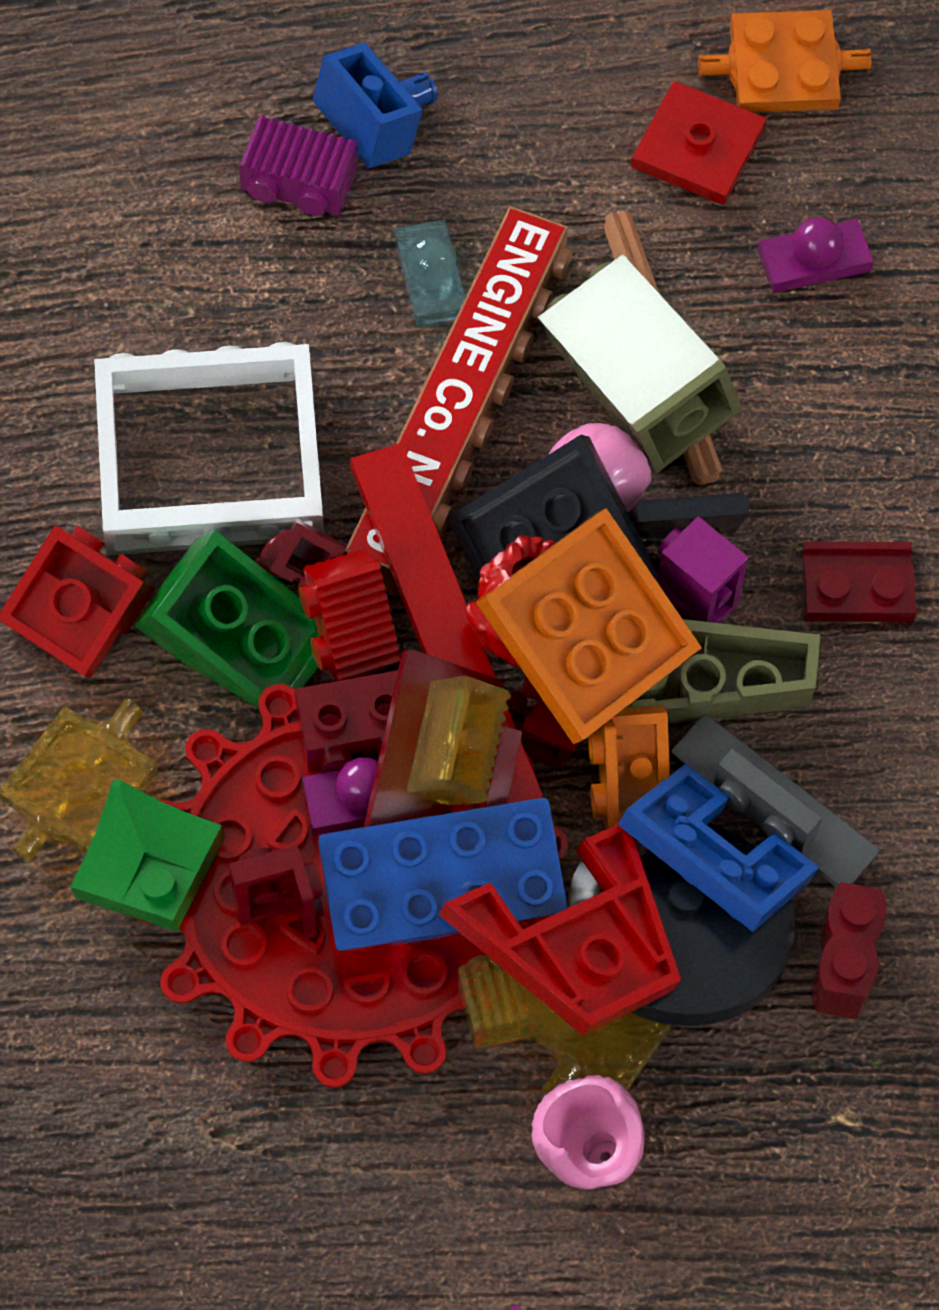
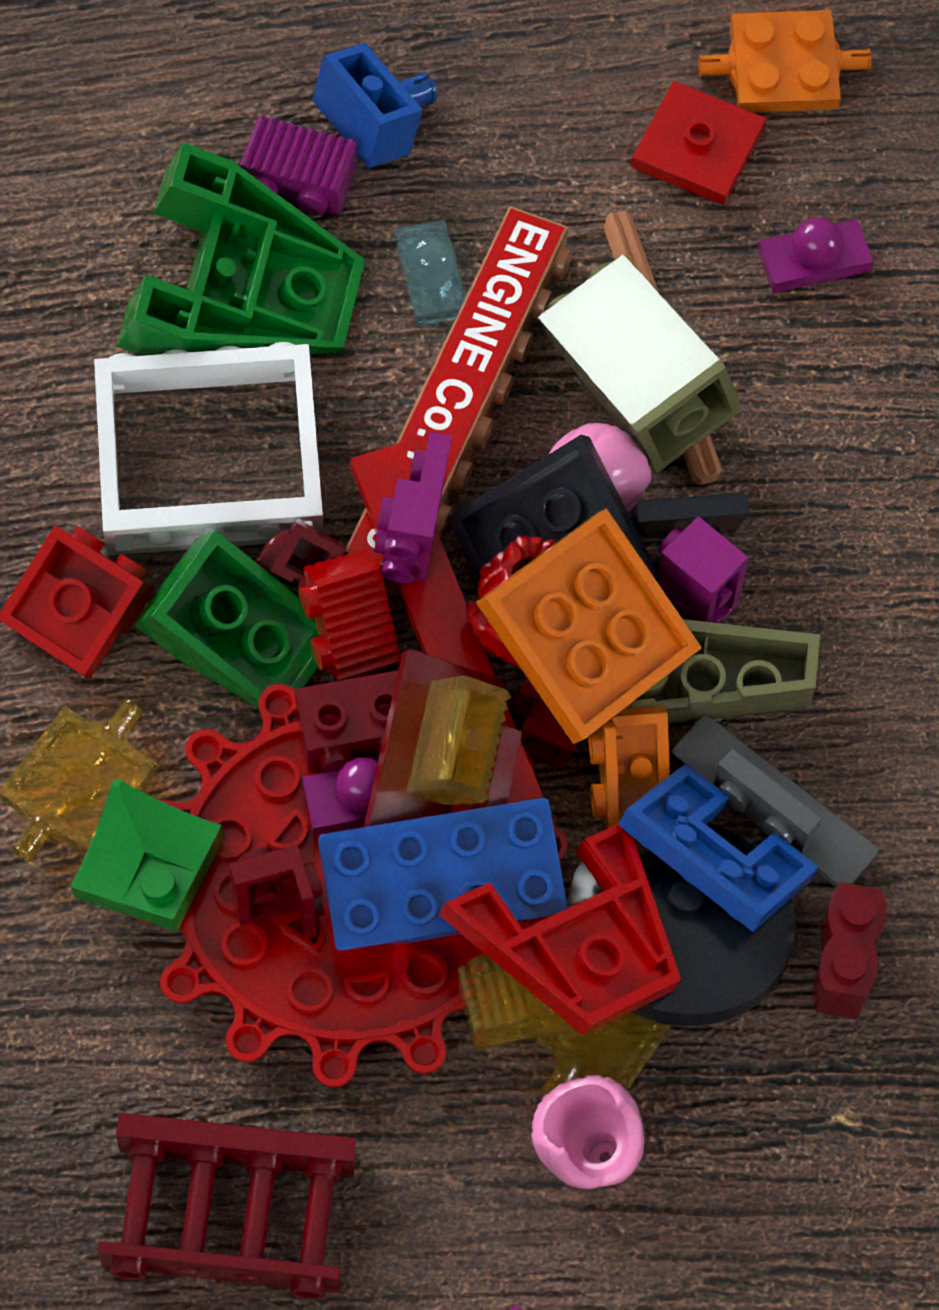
(206, 1149): none -> dark red fence
(256, 272): none -> green wedge
(410, 518): none -> magenta plate
(858, 582): dark red plate -> none

